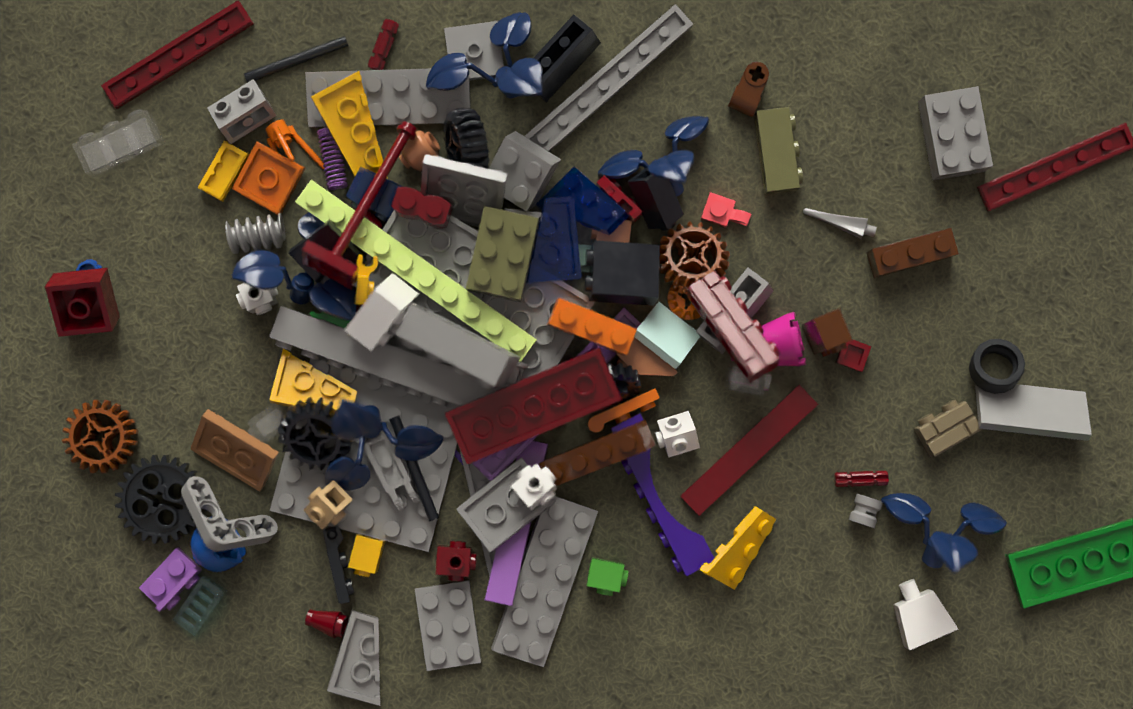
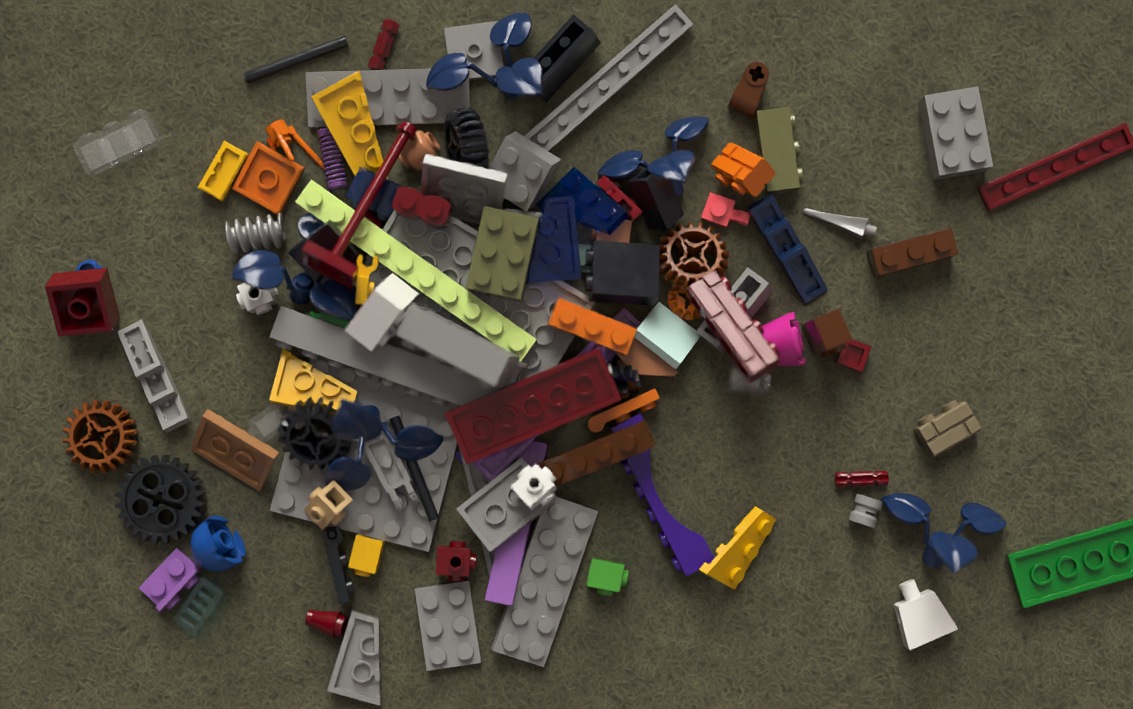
(154, 376): none -> light grey slope
(177, 54): dark red tile -> none
(218, 525): light grey beam -> none
(241, 111): light grey brick -> none
(677, 434): white brick -> none
(742, 170): none -> orange brick
(748, 450): dark red tile -> none
(787, 248): none -> dark blue slope
(1002, 348): black tyre -> none
(1035, 412): light grey tile -> none

